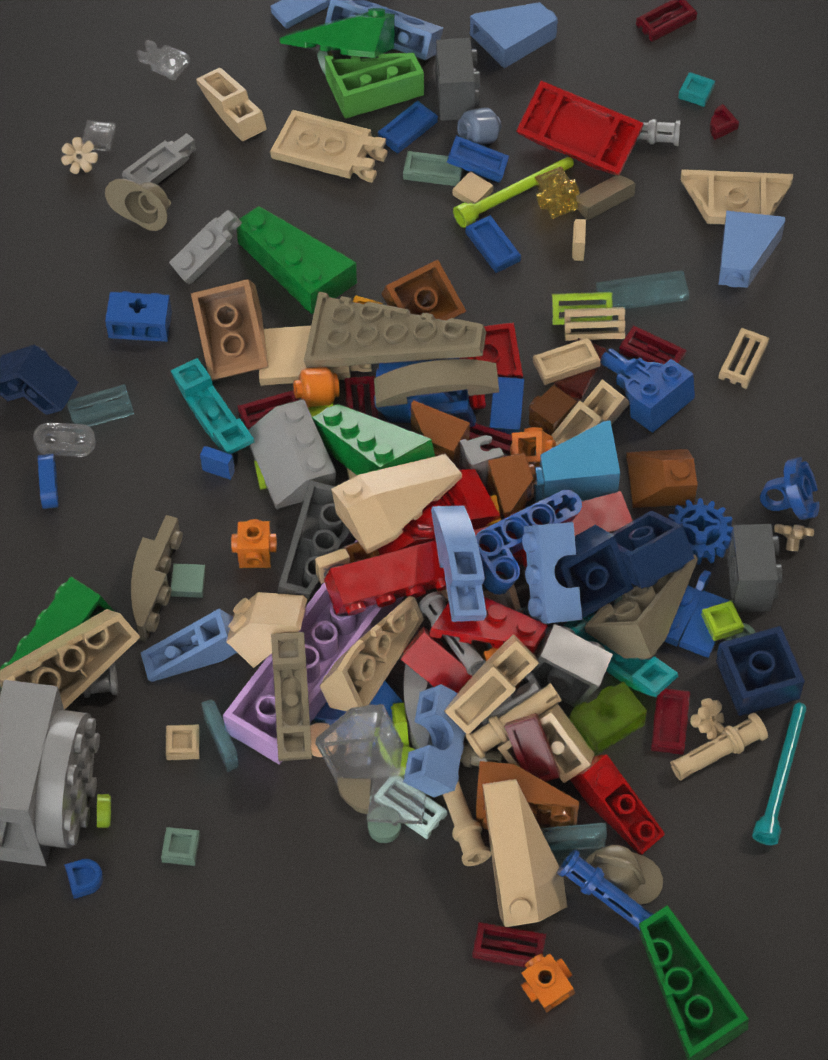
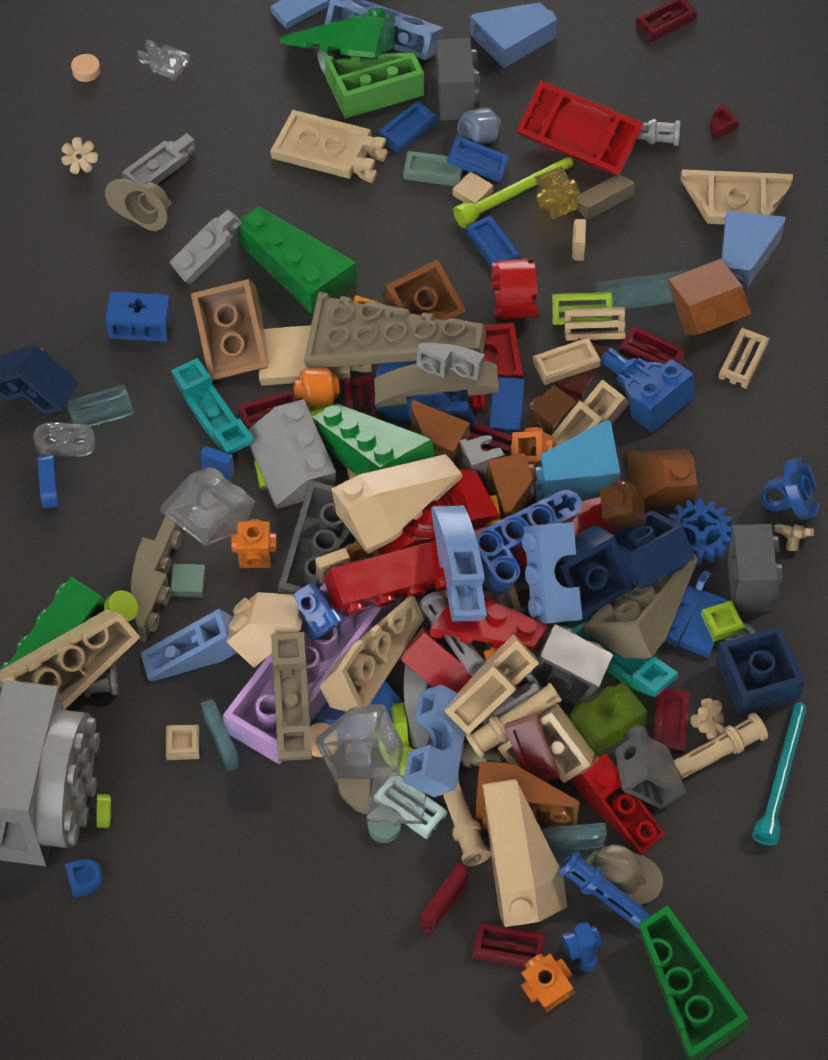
(85, 67): none -> light nougat tile
(100, 134): clear tile -> none
(123, 603): none -> lime tile
(180, 846): sand green tile -> none
(208, 506): none -> clear slope
(232, 104): tan slope -> none
(321, 616): none -> blue plate
(439, 358): none -> light grey slope
(444, 899): none -> dark red tile
(514, 289): none -> red brick
(582, 945): none -> blue plate
(622, 505): none -> reddish brown brick
(648, 769): none -> dark grey torso
(696, 89): teal tile -> none
(708, 297): none -> dark orange slope

